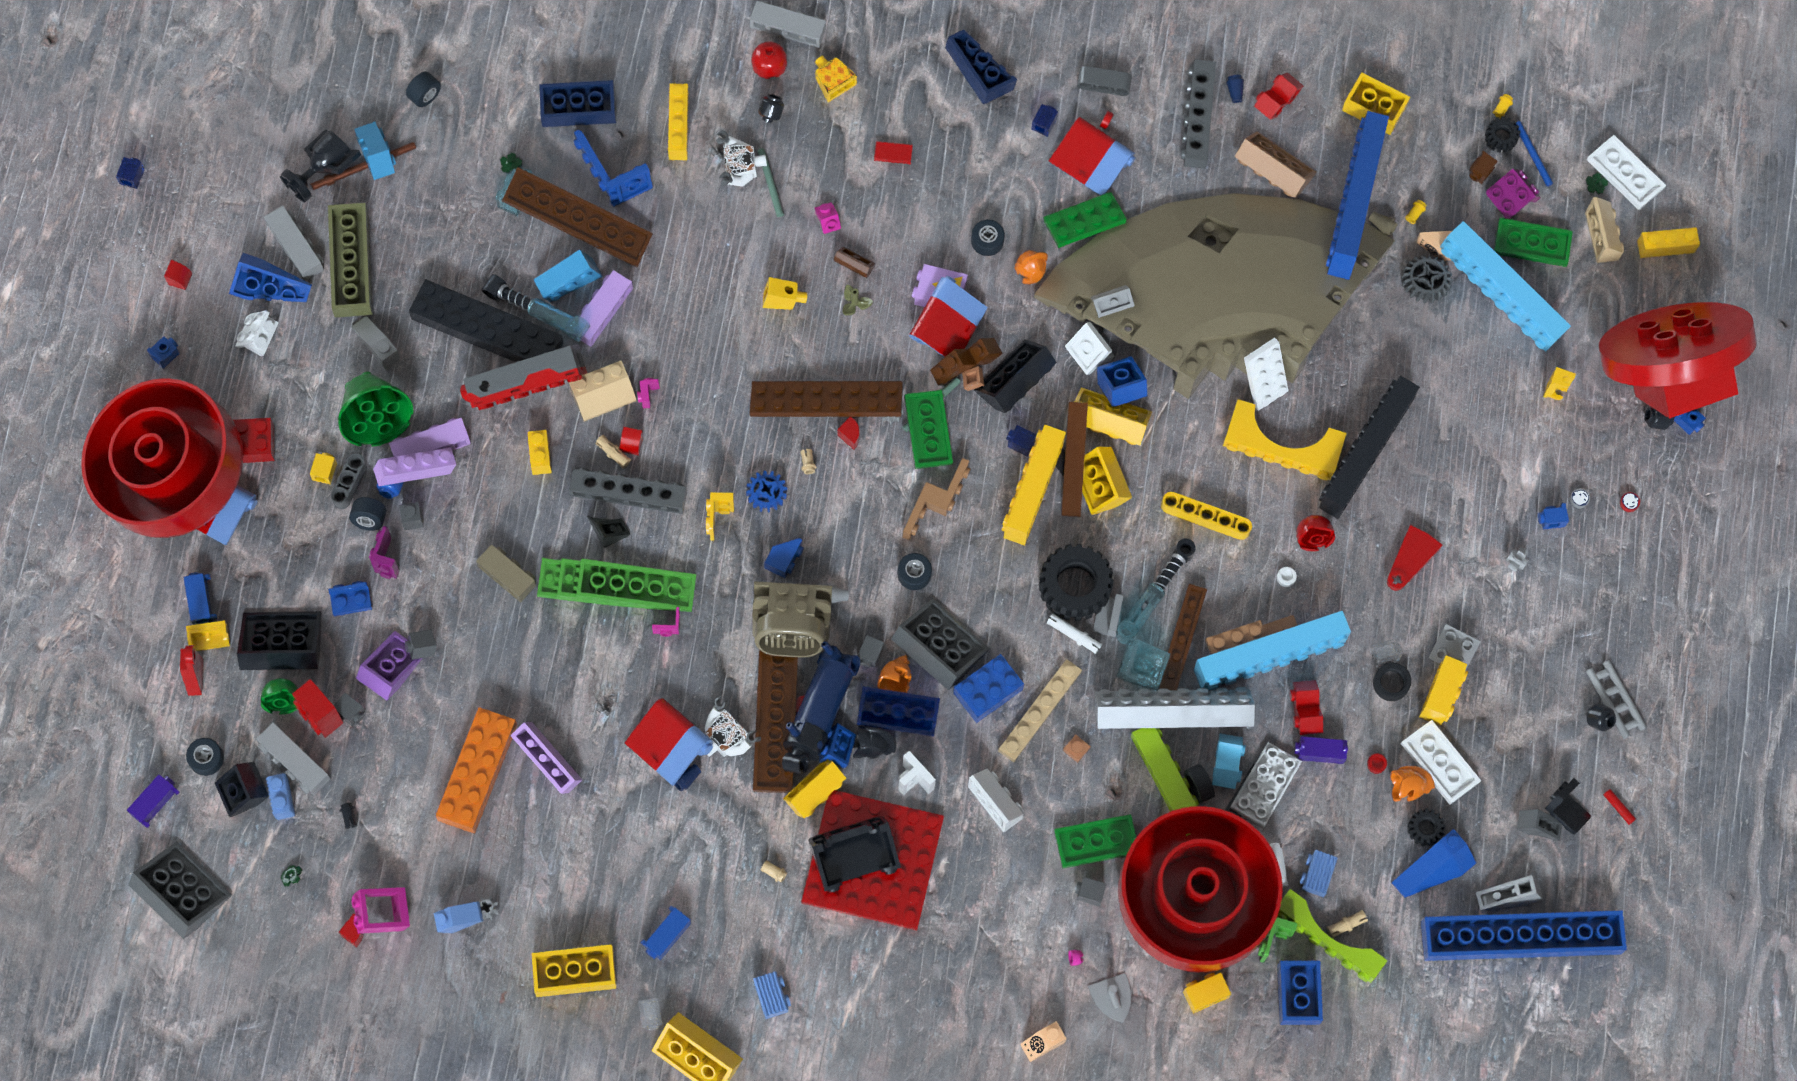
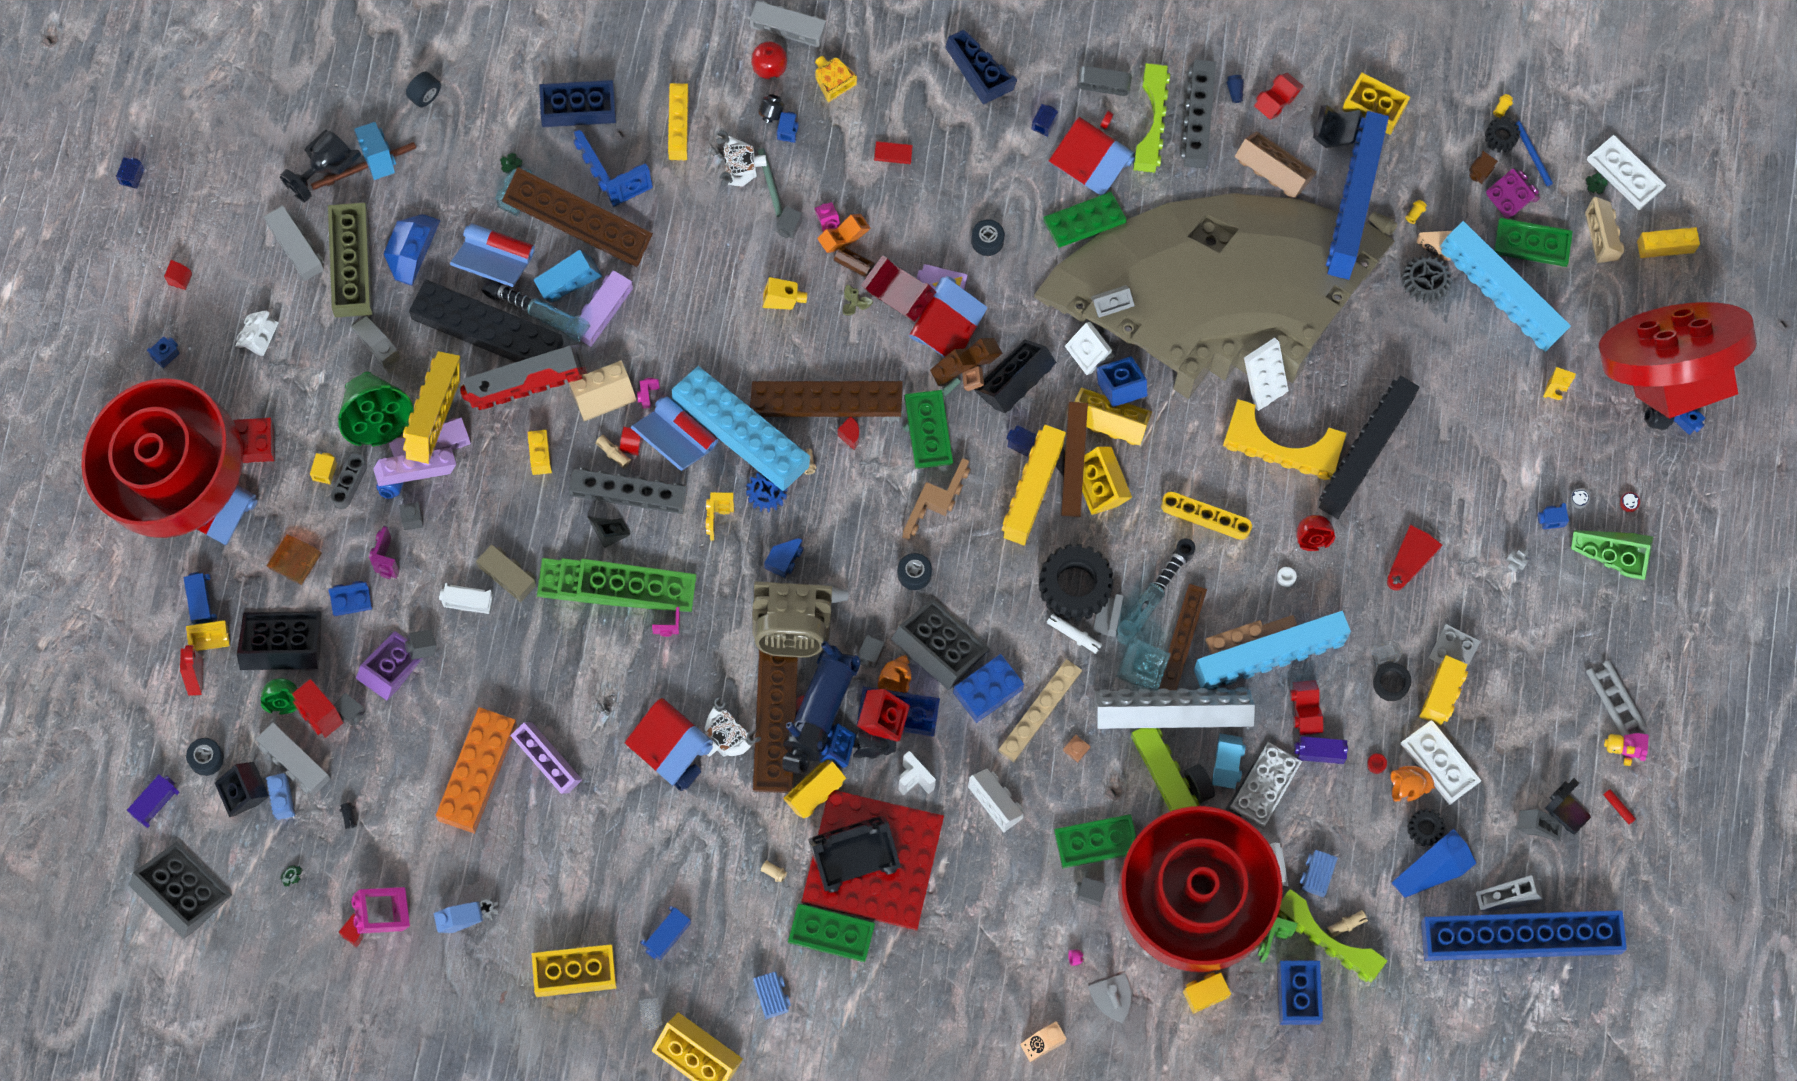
(263, 280): blue wedge -> none
(294, 559): none -> clear orange slope
(367, 513): black wheel -> none
(409, 246): none -> blue wedge
(432, 407): none -> yellow brick
(466, 598): none -> white window
(493, 255): none -> medium blue door
(675, 434): none -> medium blue door
(741, 428): none -> medium azure brick
(787, 127): none -> blue brick
(789, 222): none -> dark grey brick
(831, 933): none -> green plate
(847, 233): none -> orange brick
(883, 715): none -> red slope
(898, 289): none -> panel
(1031, 265): orange helmet -> none
(1147, 150): none -> lime arch
(1335, 128): none -> black bracket
(1601, 717): black head -> none
(1621, 551): none -> bright green wedge
(1630, 745): none -> piece

